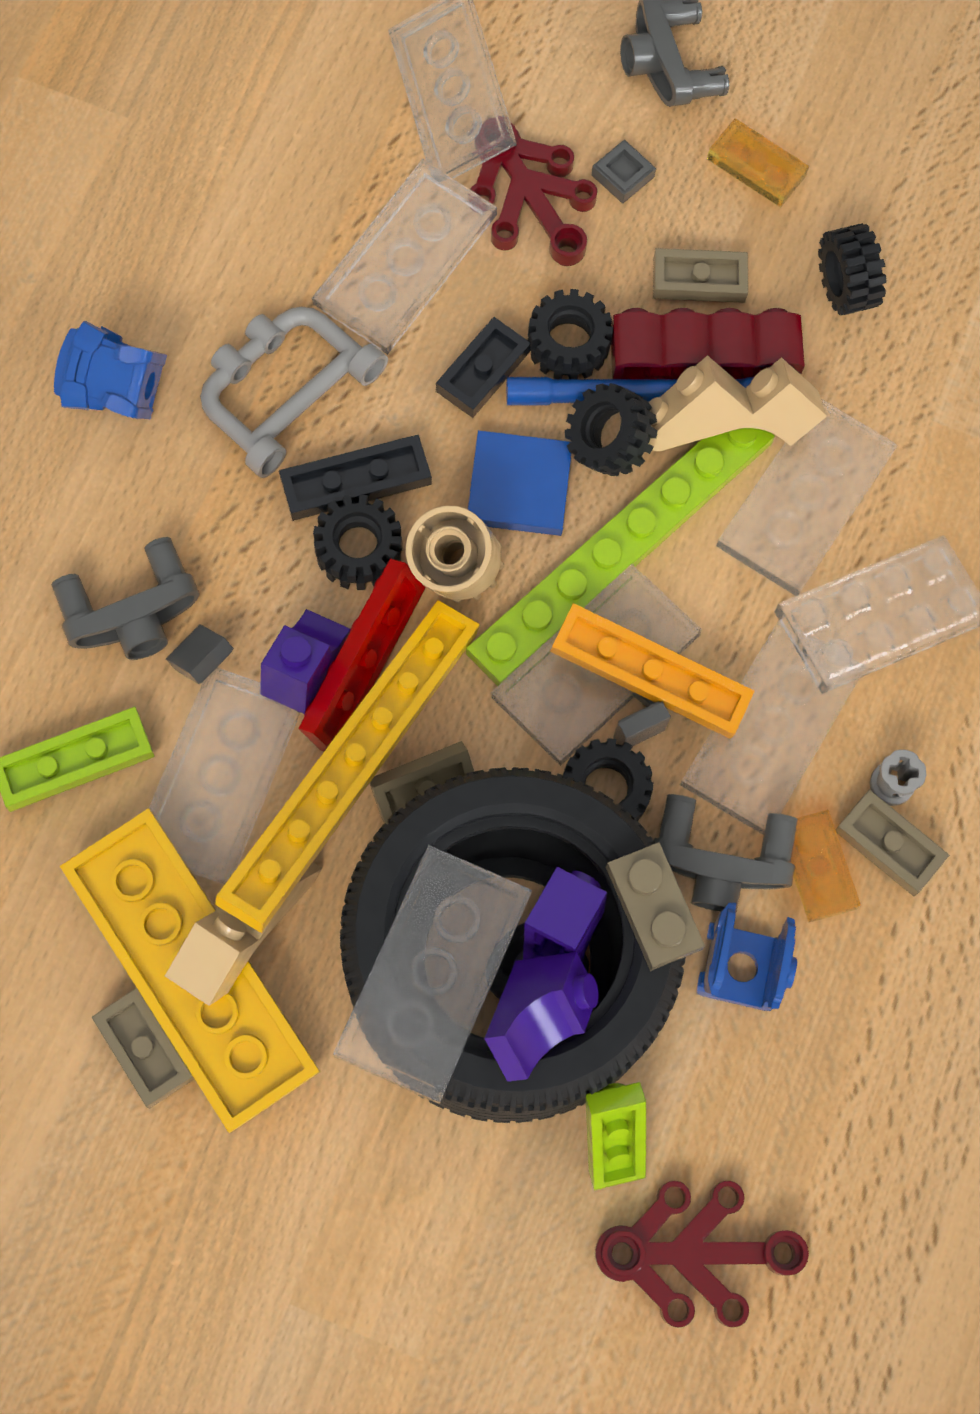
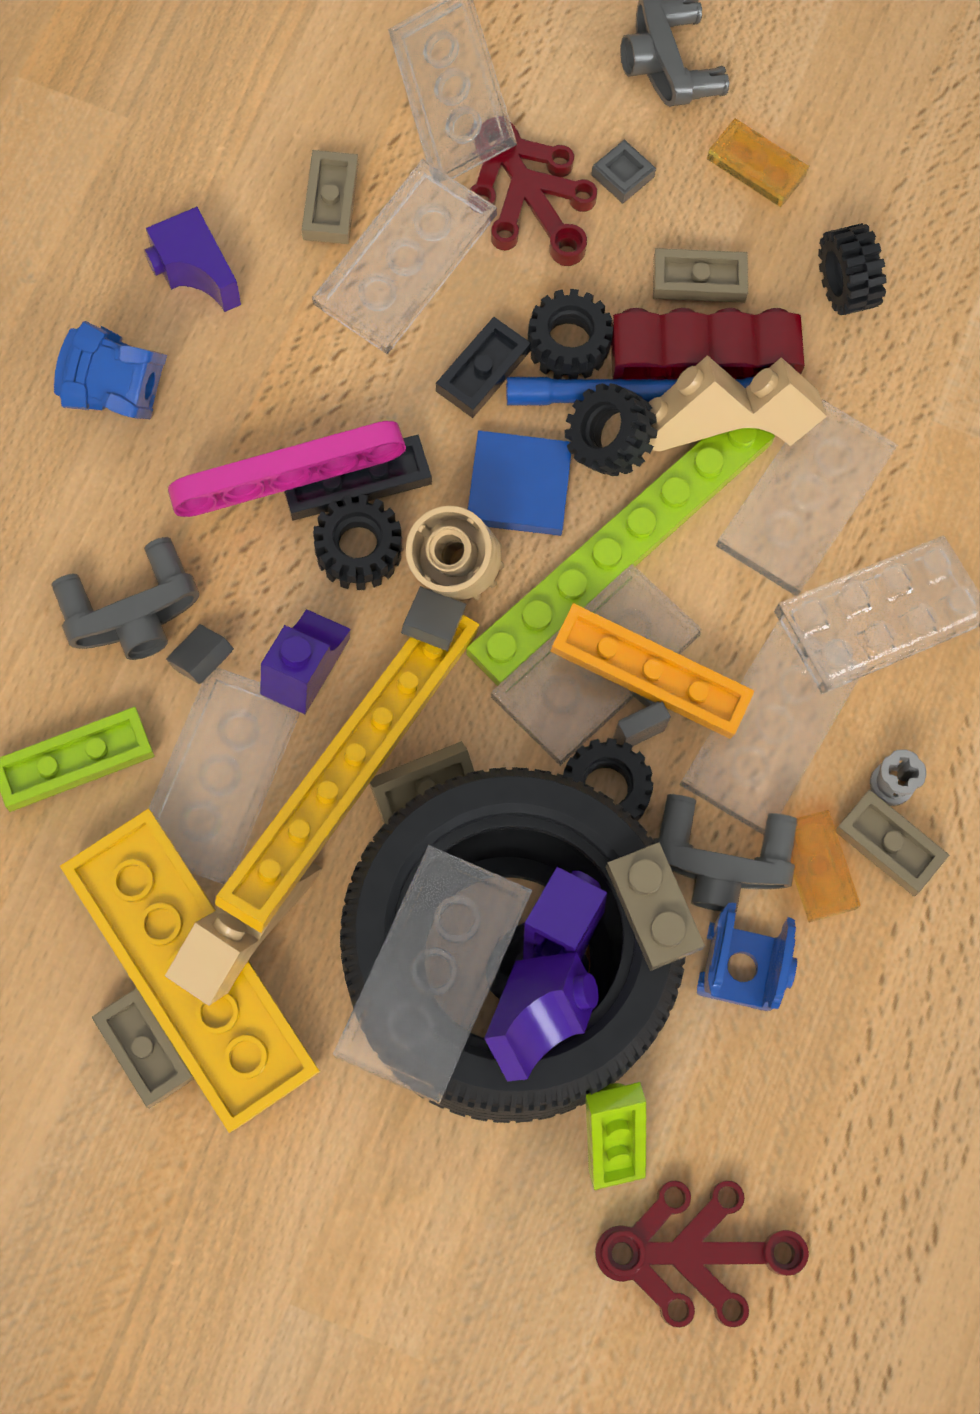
(191, 258): none -> dark purple arch
(266, 336): light grey bar -> none
(286, 469): none -> dark pink beam
(330, 197): none -> dark tan plate
(363, 653): red plate -> none
(433, 618): none -> dark grey tile

